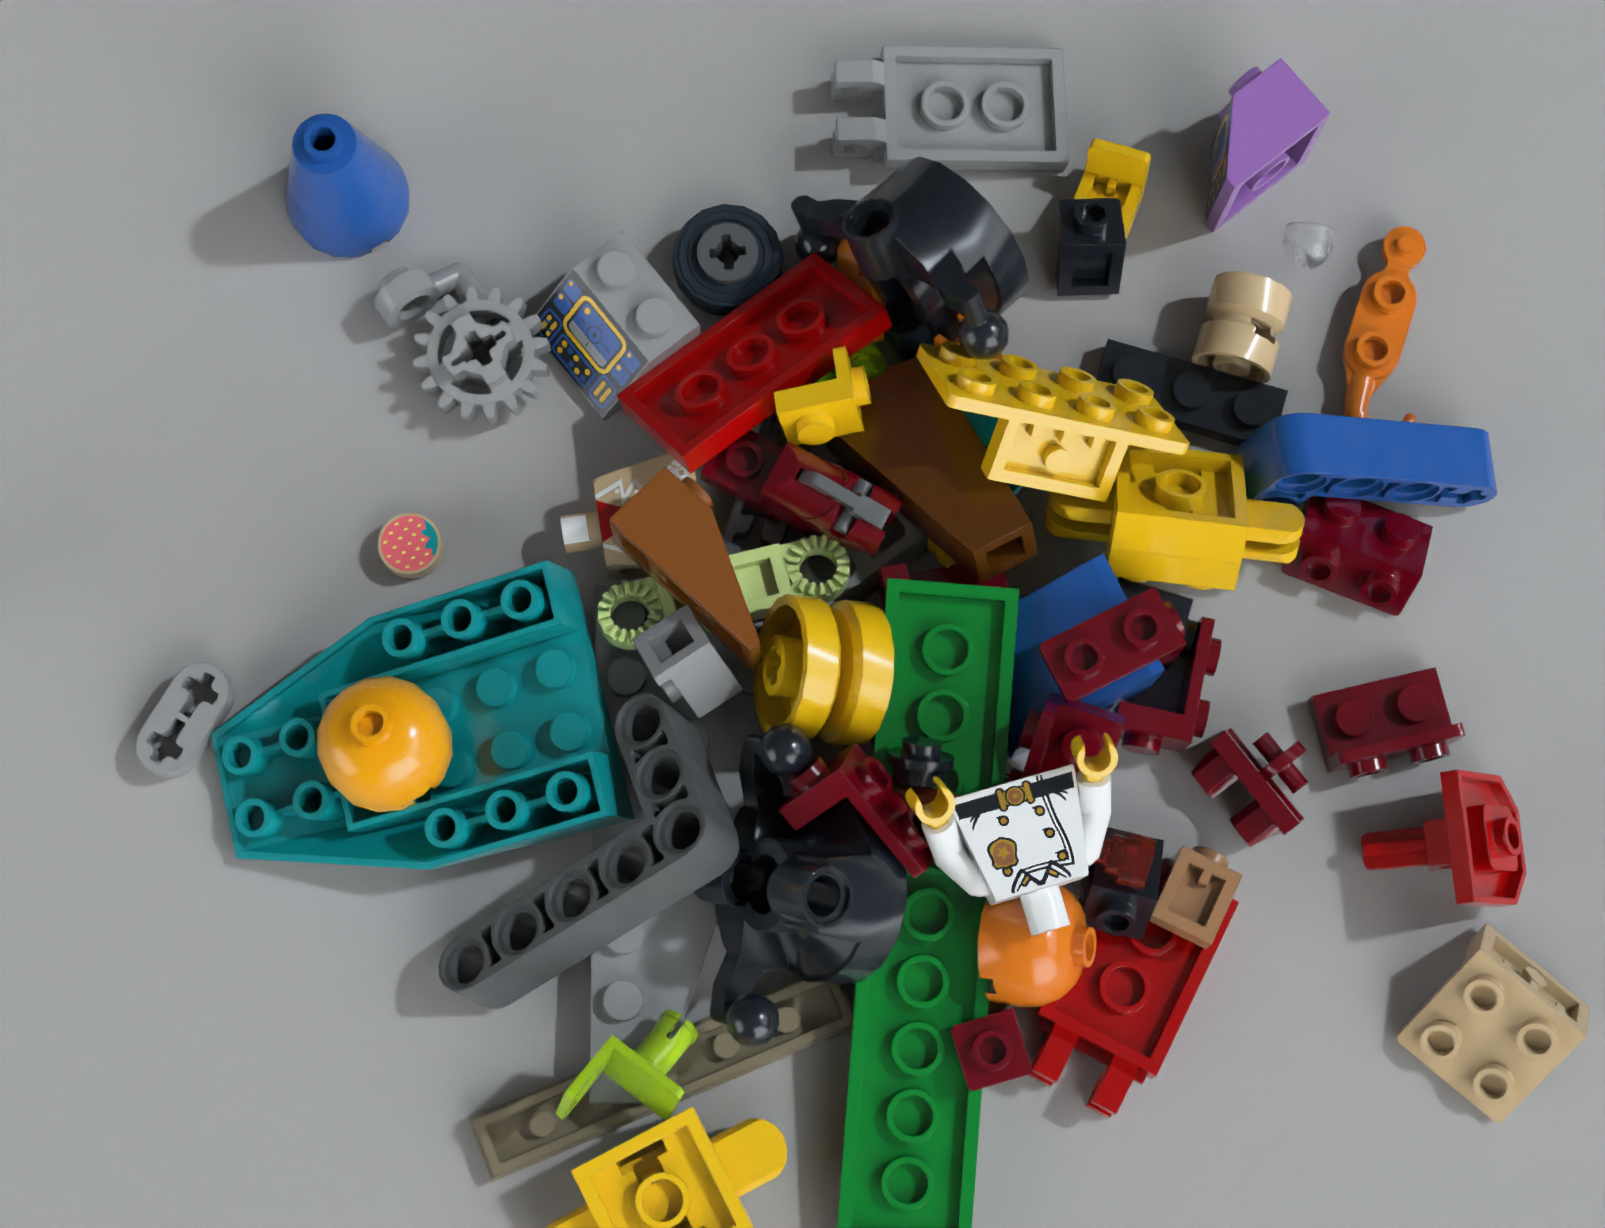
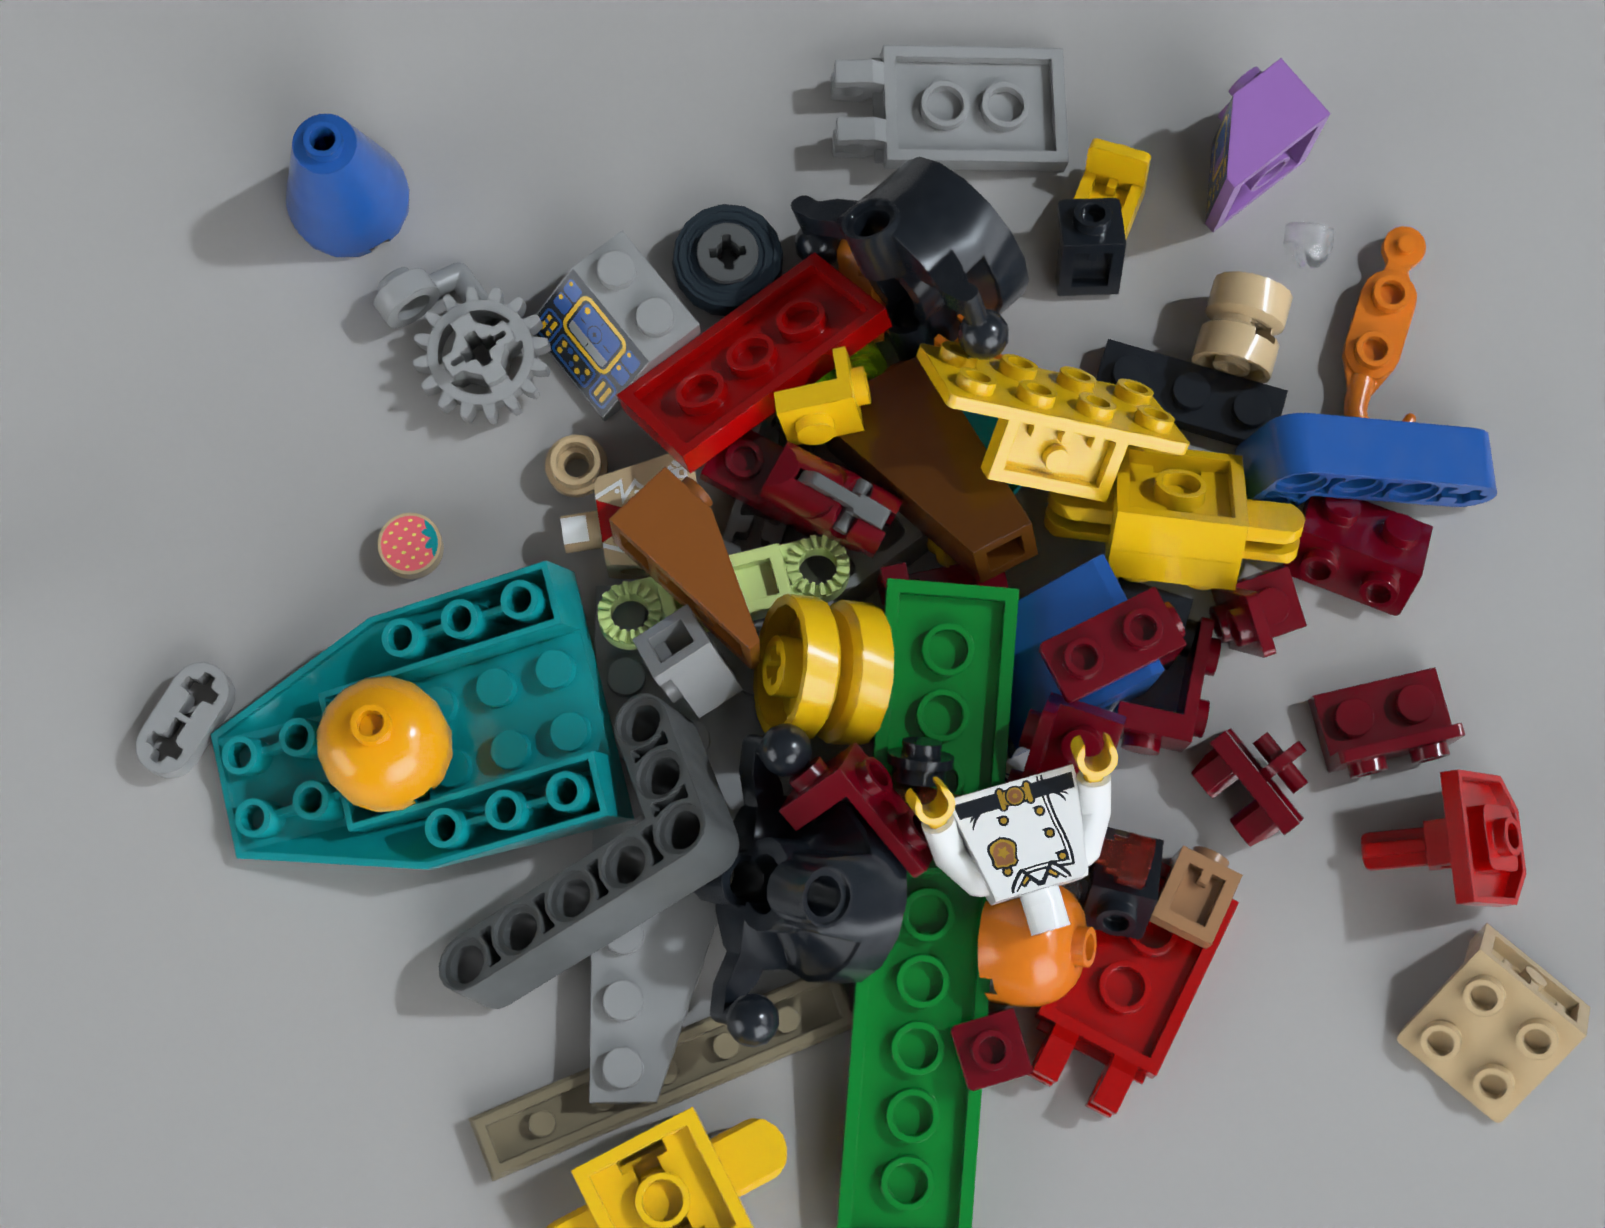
(572, 448): none -> tan plate
(638, 1070): lime bracket -> none
(1257, 611): none -> dark red bracket

